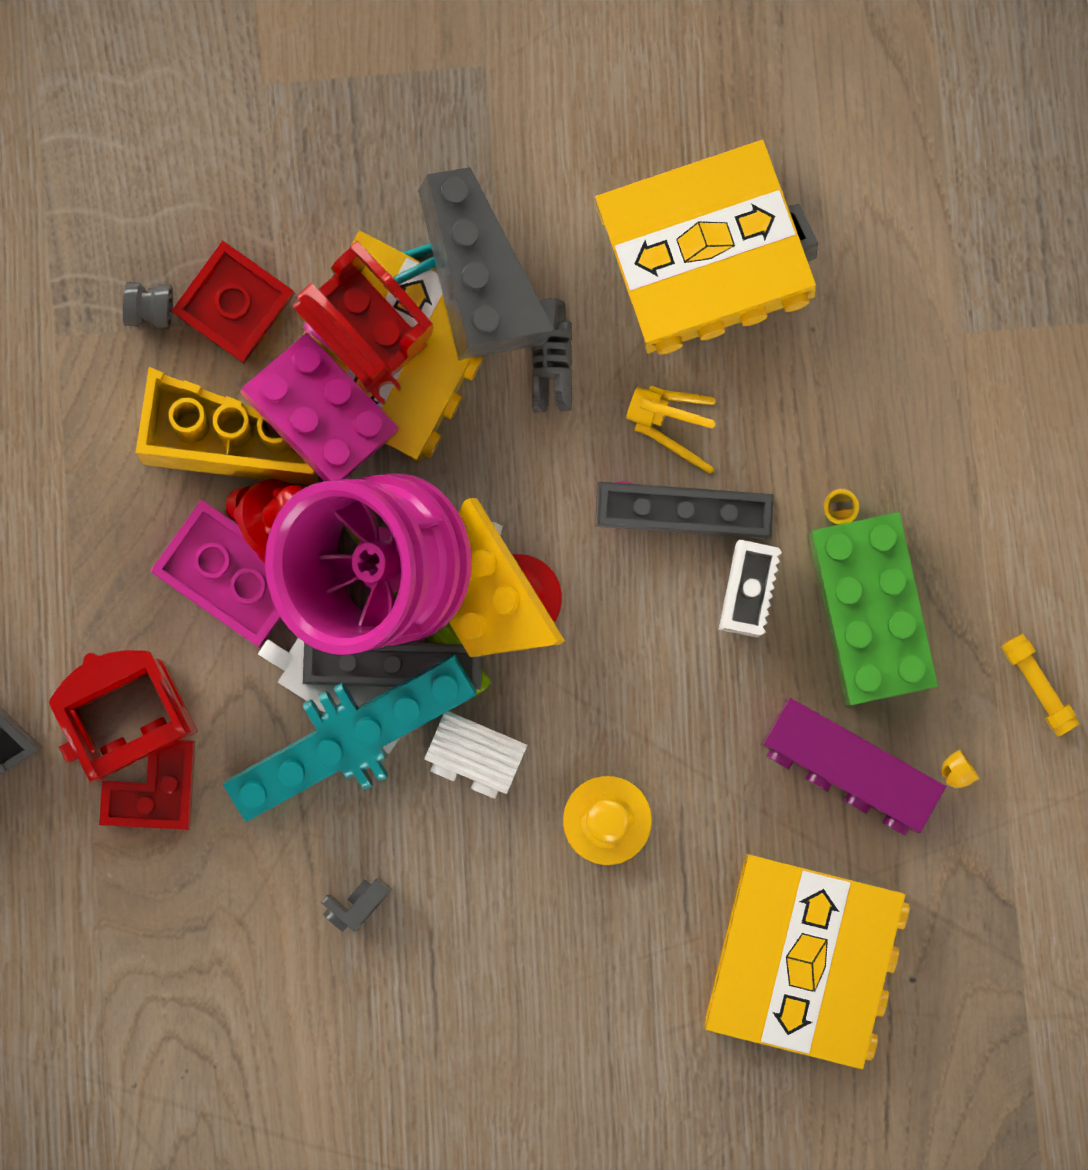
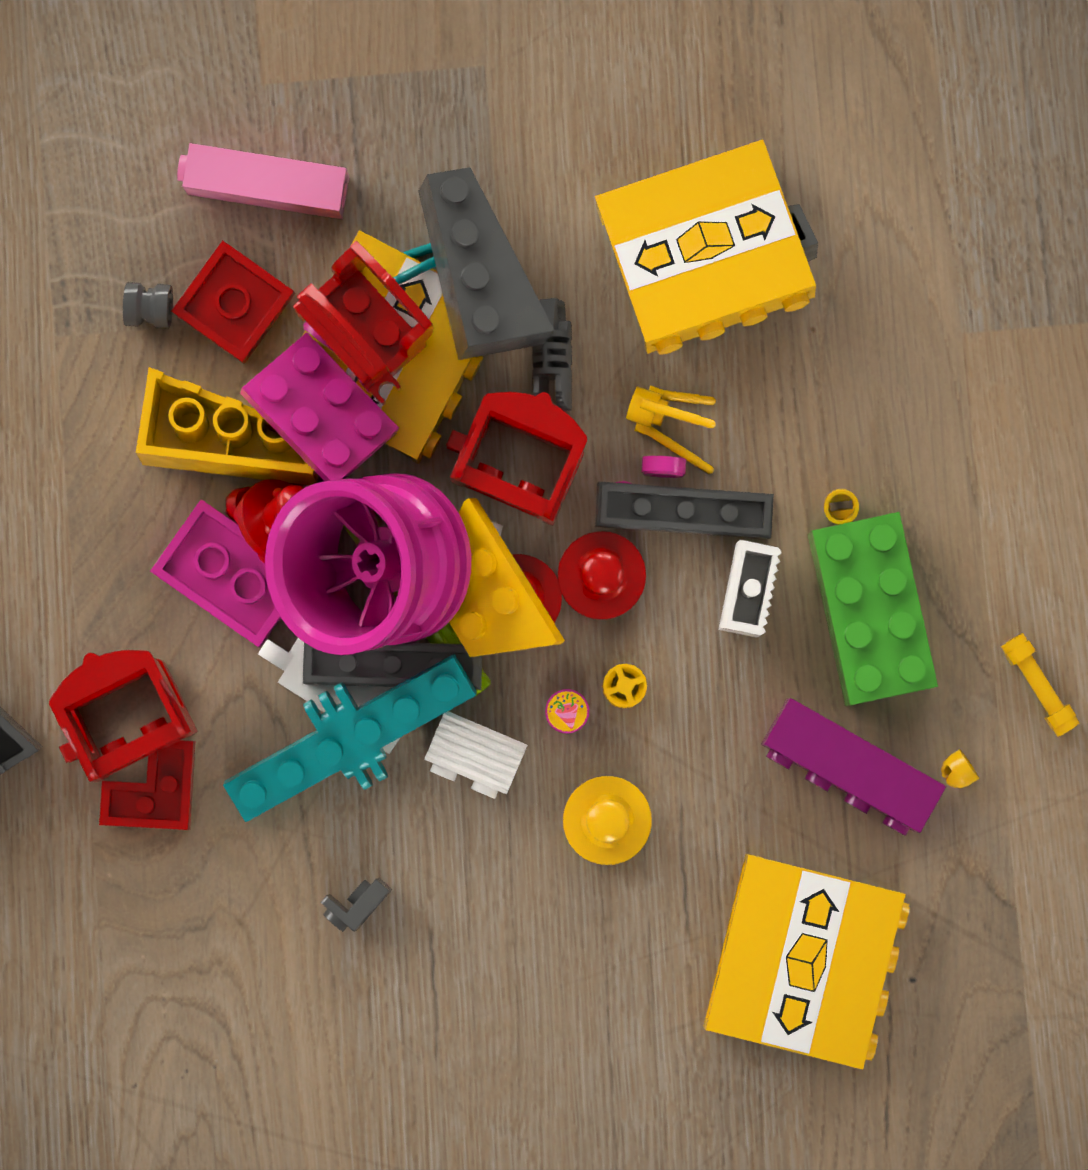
(264, 180): none -> bright pink brick
(531, 416): none -> red animal
(567, 711): none -> tile
(601, 575): none -> red plate
(629, 682): none -> yellow wheel
(663, 466): none -> dark pink tile

